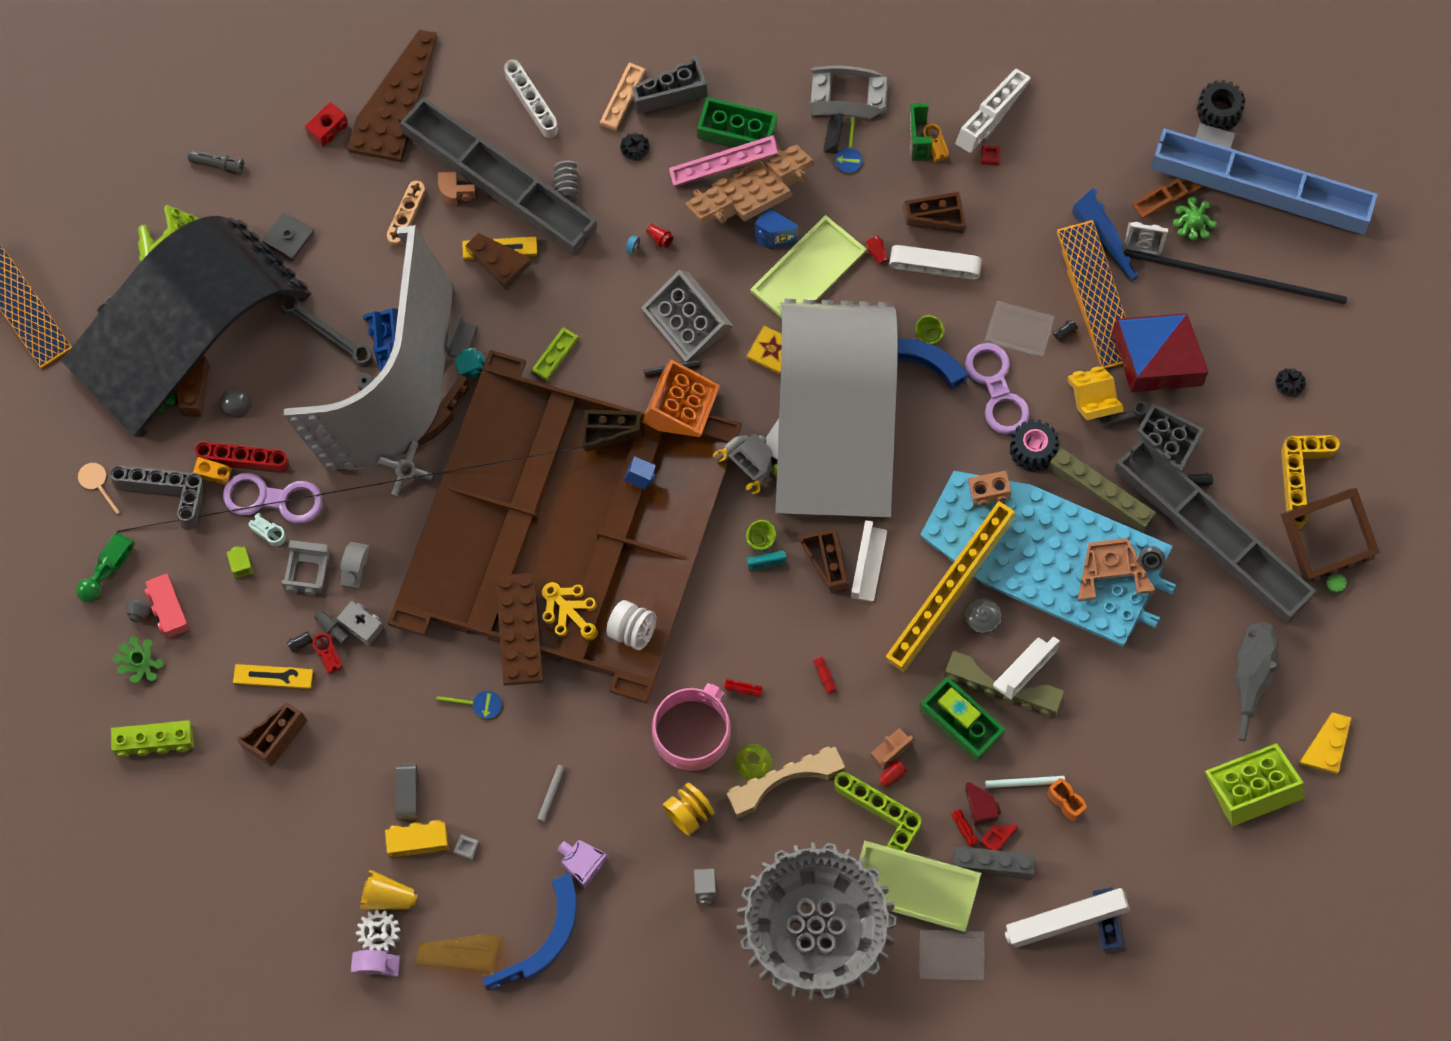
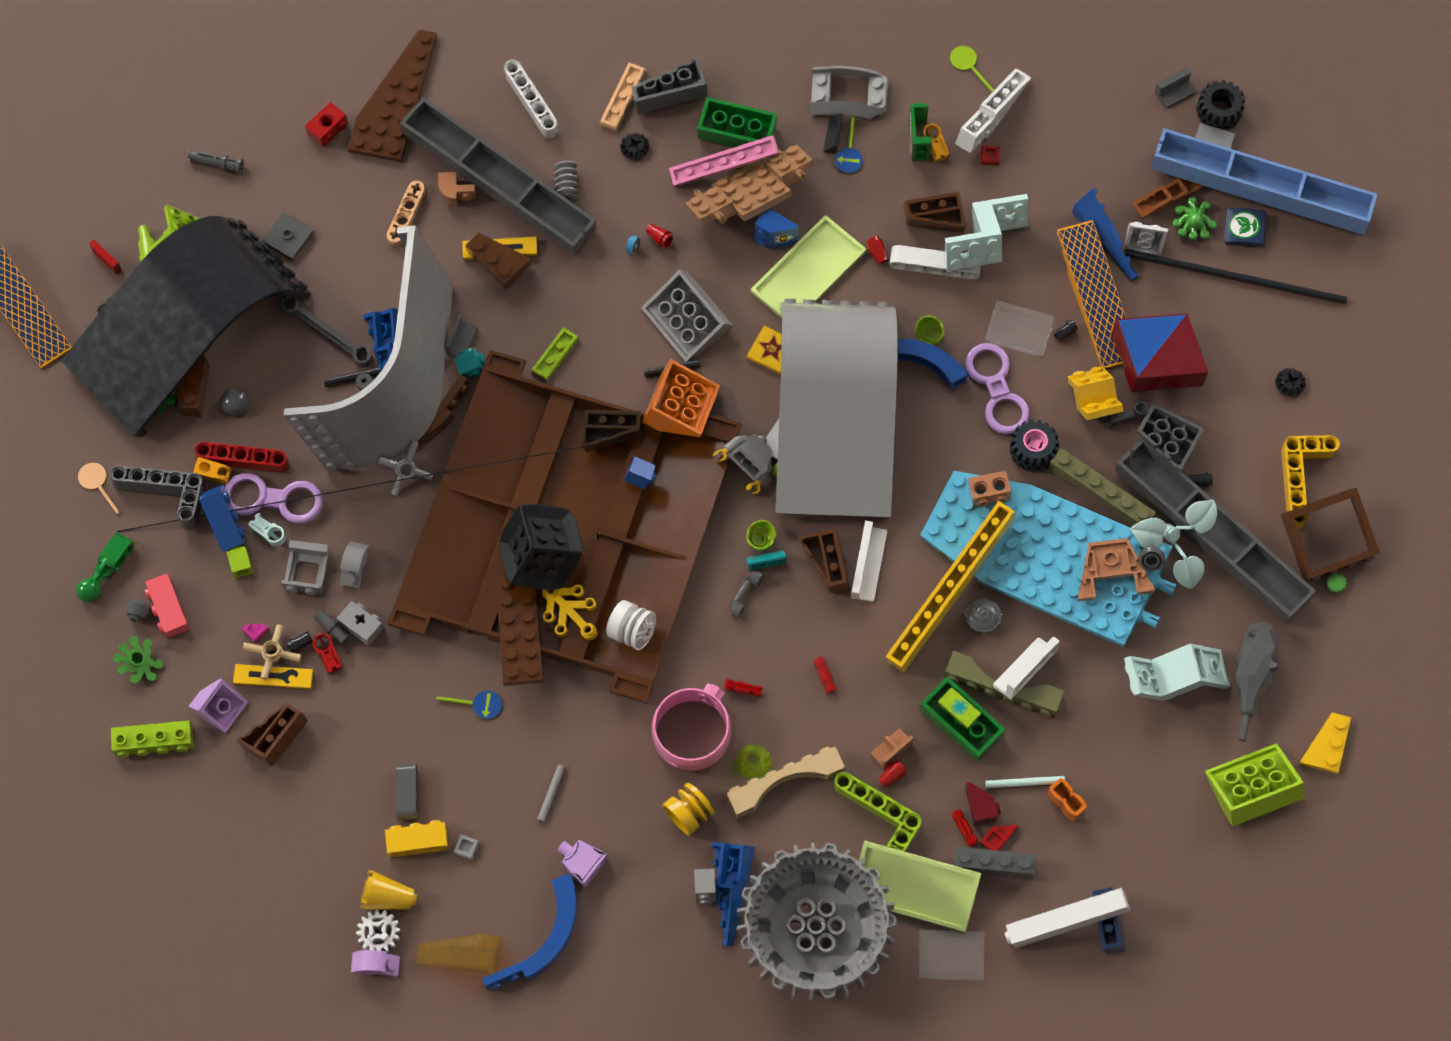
(104, 256): none -> red tile
(219, 704): none -> lavender slope
(222, 518): none -> blue wedge
(255, 631): none -> dark pink tile
(274, 658): none -> tan bar
(350, 377): none -> black bar
(540, 547): none -> black piece
(733, 869): none -> blue wedge
(752, 579): none -> dark grey bar
(964, 59): none -> lime piece
(986, 241): none -> light aqua bracket
(1153, 530): none -> light aqua plant
(1175, 88): none -> dark grey panel
(1177, 672): none -> light aqua bracket
(1245, 226): none -> slope

